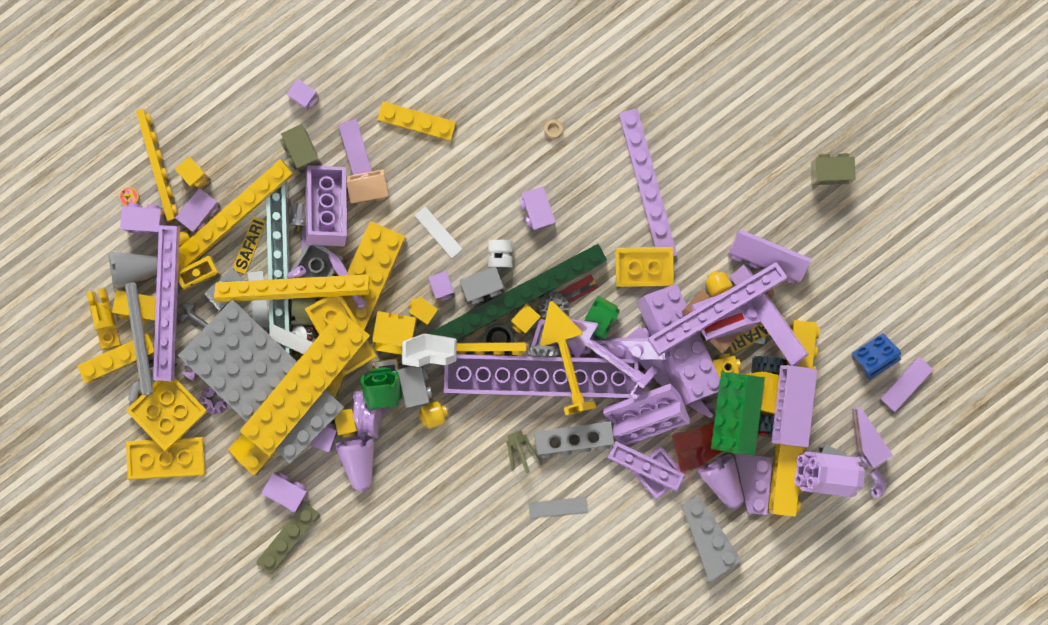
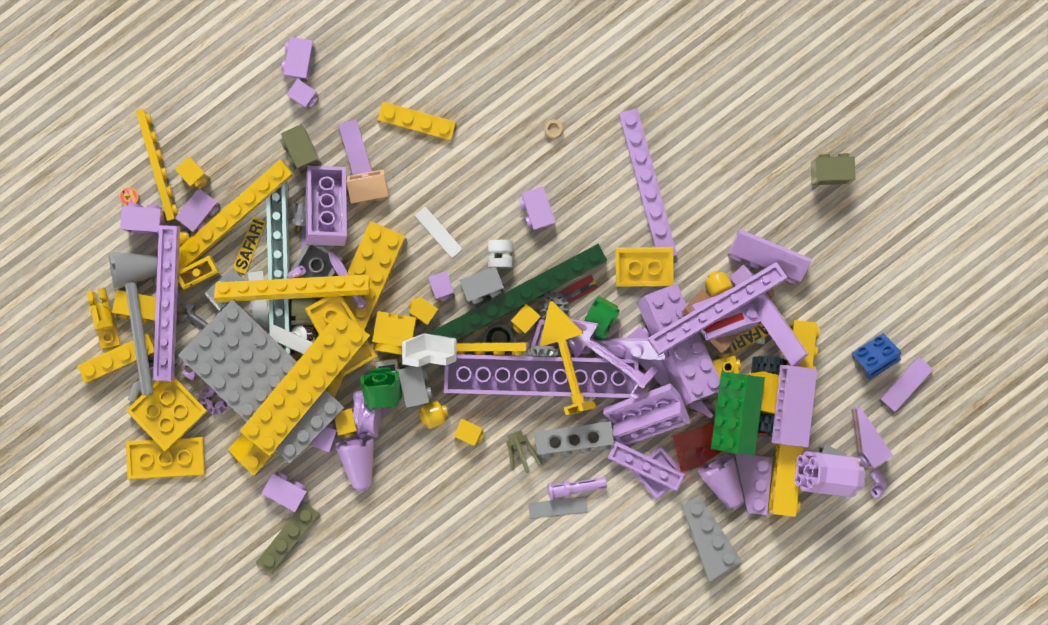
(298, 58): none -> lavender brick
(469, 432): none -> yellow brick
(566, 488): none -> lavender pin

